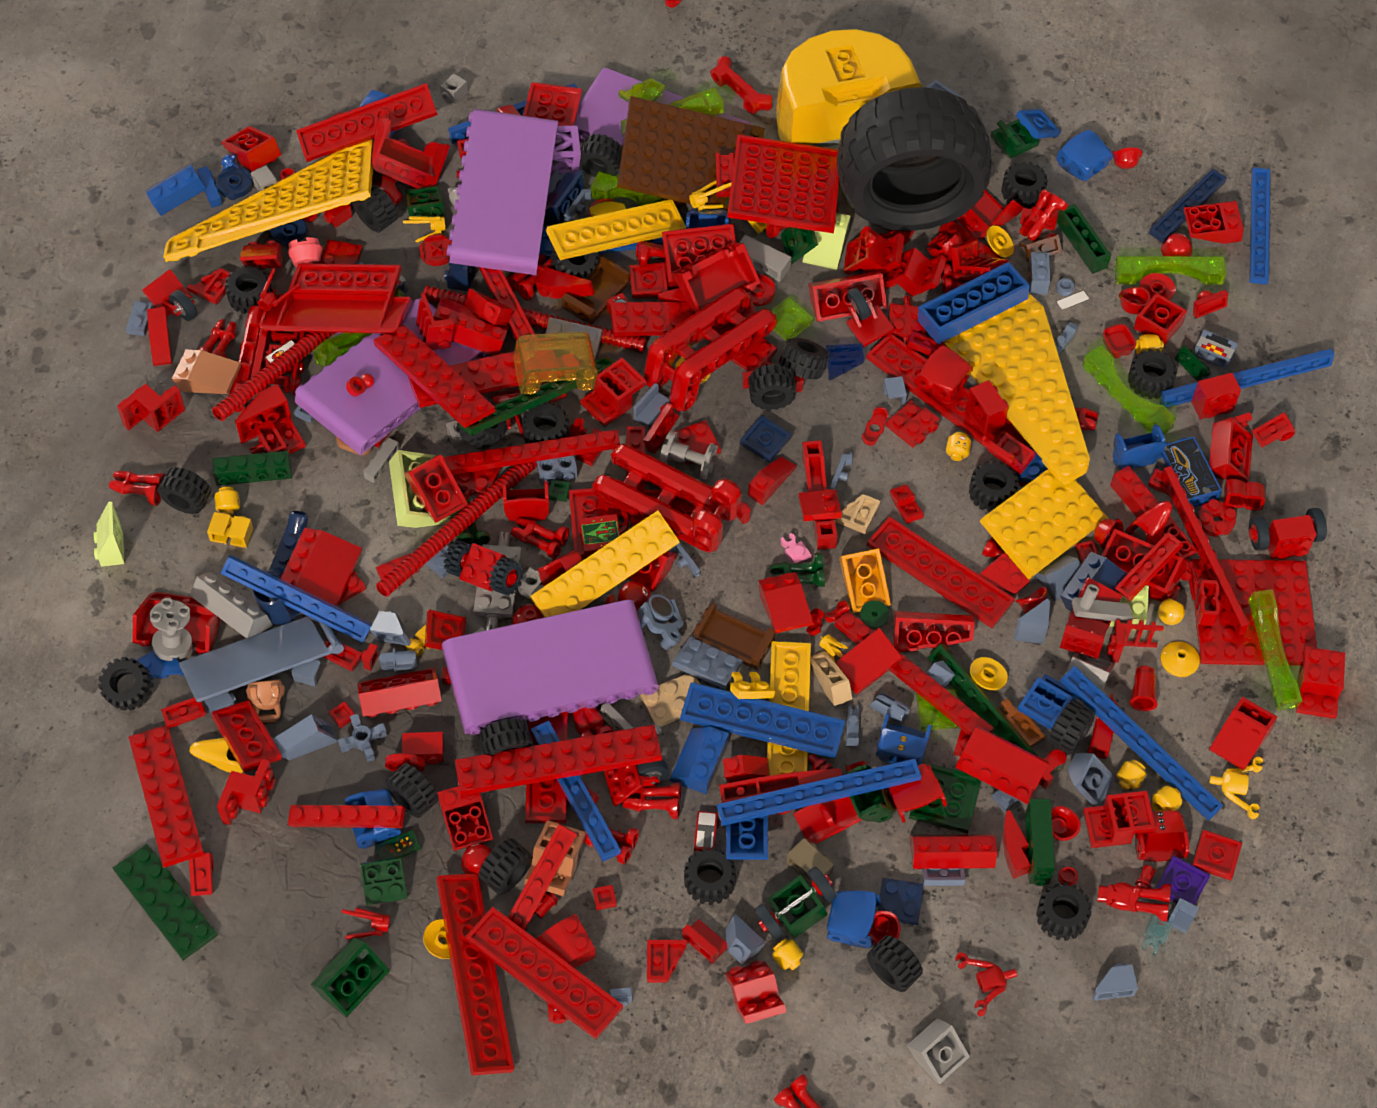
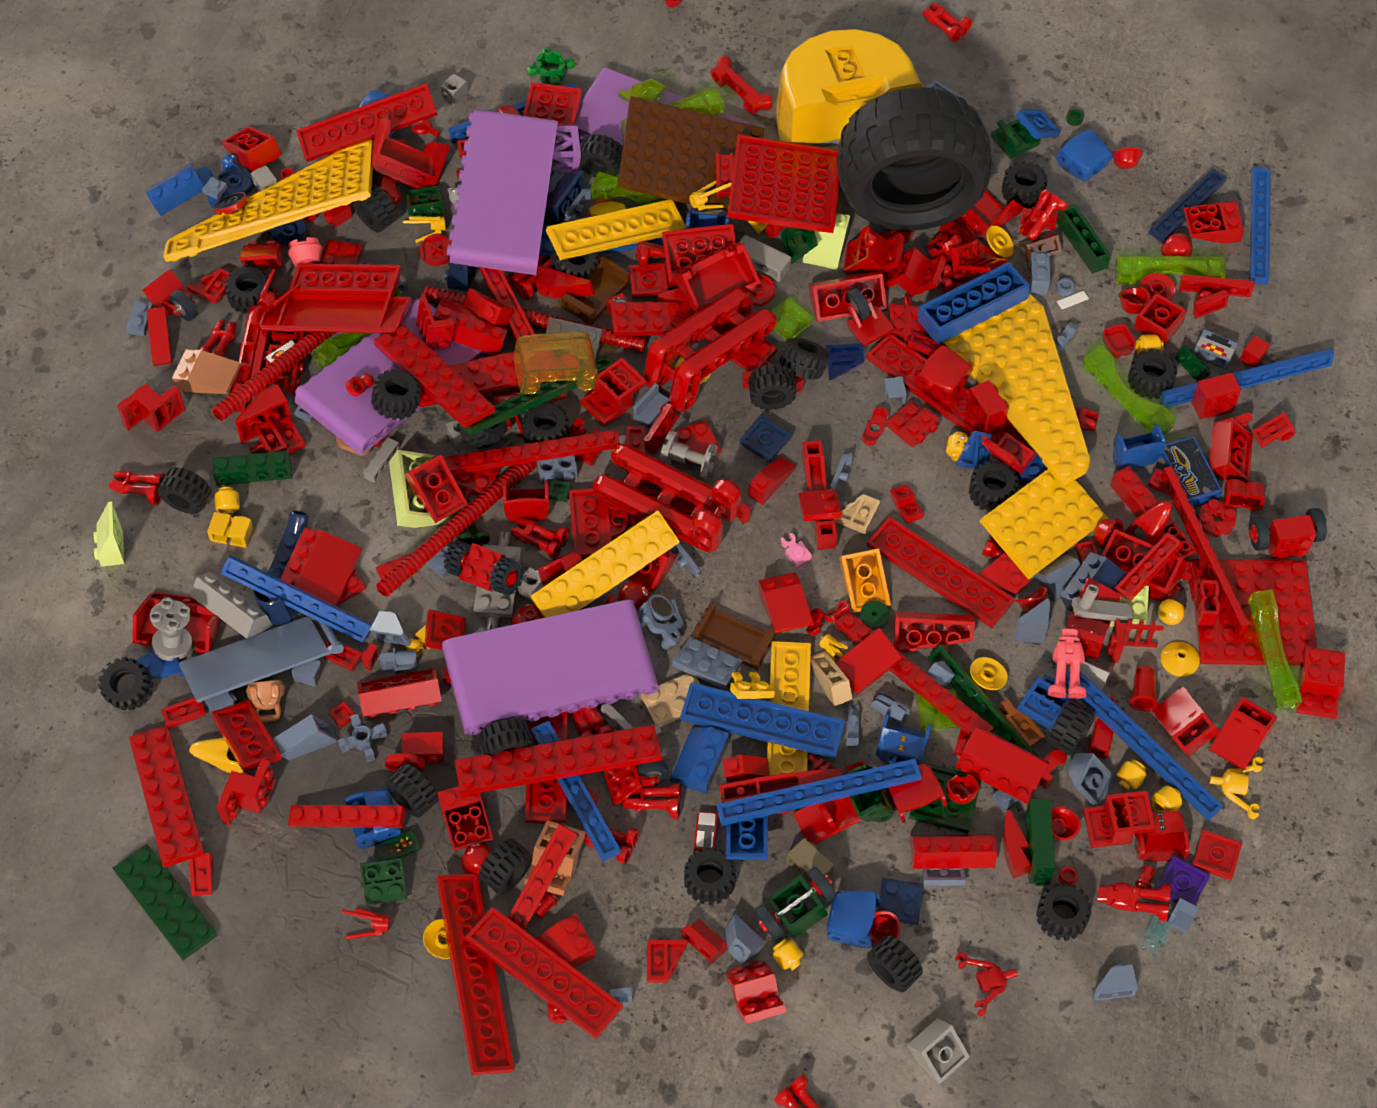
(214, 188): none -> sand blue plate
(230, 203): none -> tile
(350, 977): dark green slope -> none
(391, 405): none -> black tyre
(425, 127): none -> red rock
(548, 58): none -> green piece
(598, 532): tile -> none
(604, 897): red plate -> none
(815, 565): dark green piece -> none
(938, 13): none -> red piece
(962, 789): none -> red hair
(974, 452): none -> blue wing
(1068, 652): none -> coral piece
(1075, 117): none -> dark green tile
(1185, 721): none -> red slope
(1234, 287): none -> red plate
(1255, 352): none -> red brick

